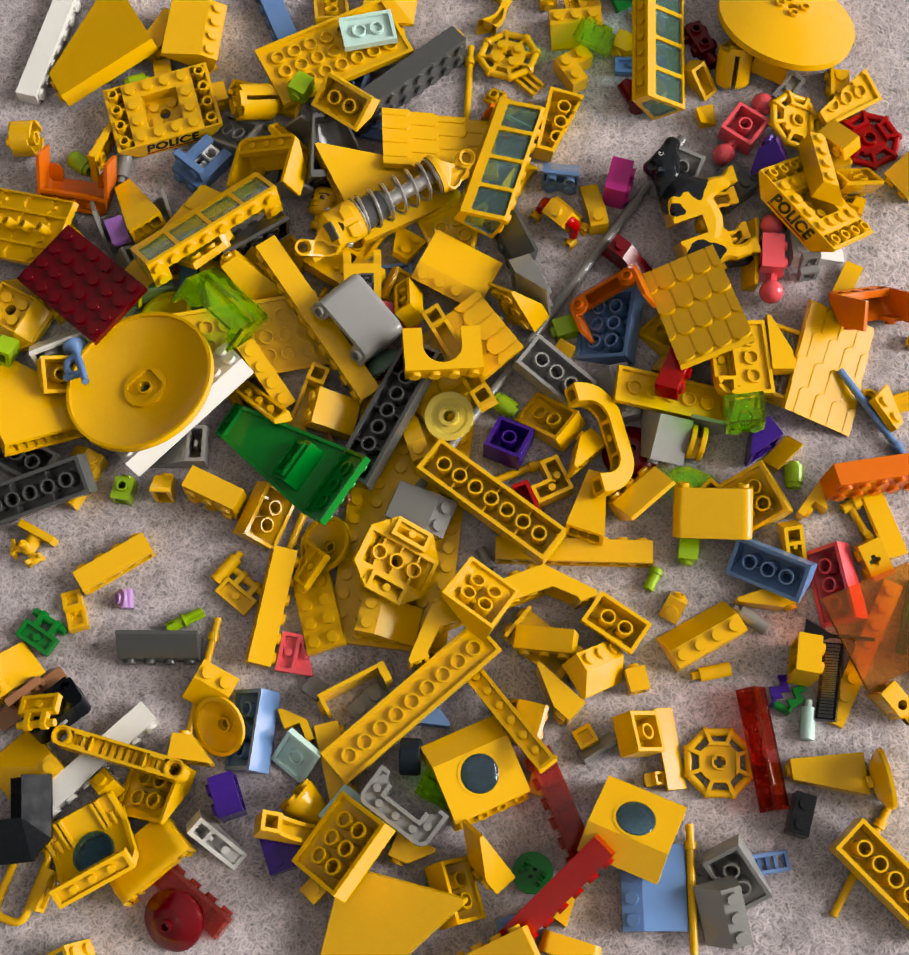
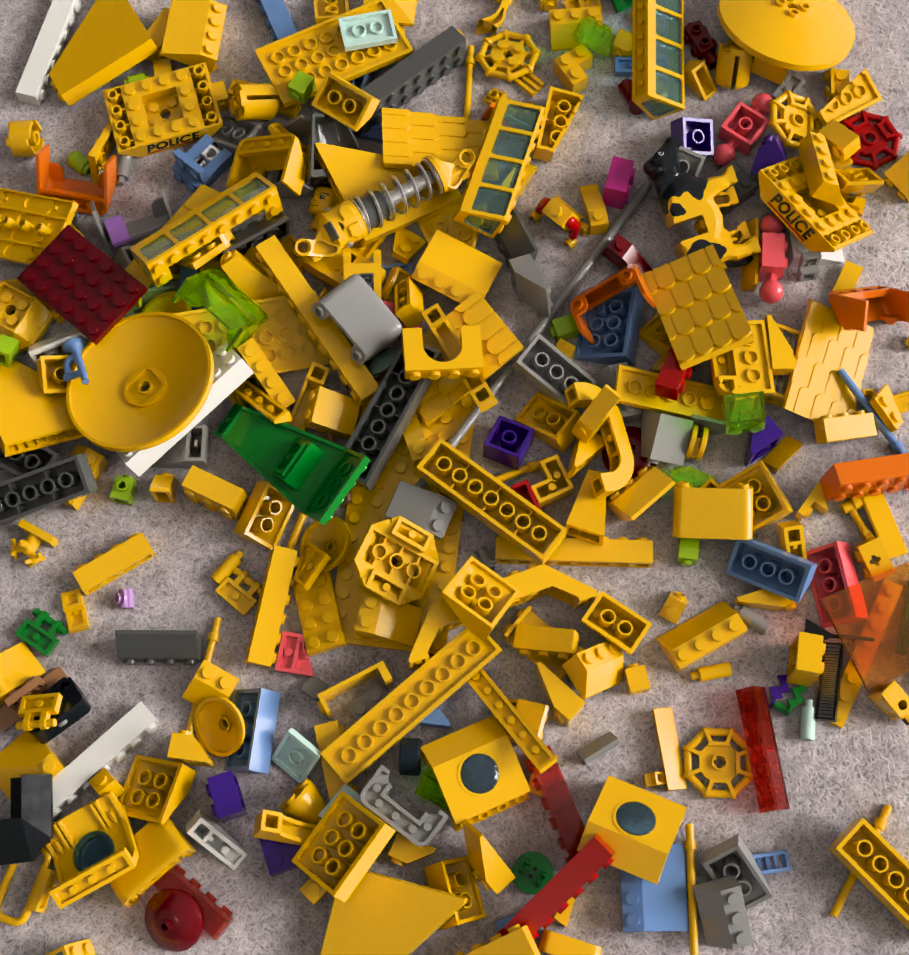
(120, 754): yellow gear -> none
(138, 211): yellow slope -> none
(184, 620): lime axle -> none
(292, 720): yellow slope -> none
(441, 407): light yellow gear -> none
(506, 405): lime brick -> none
(519, 308): yellow slope -> none
(560, 178): medium blue slope -> none
(585, 737): yellow plate -> none
(596, 414): none -> yellow slope
(638, 734): yellow brick -> none
(652, 578): lime pin -> none
(694, 134): none -> dark purple brick
(705, 116): yellow slope -> none
(793, 475): lime brick -> none
(800, 815): black brick -> none
(832, 772): yellow slope -> none
(844, 427): none -> yellow brick
(881, 779): yellow dish -> none

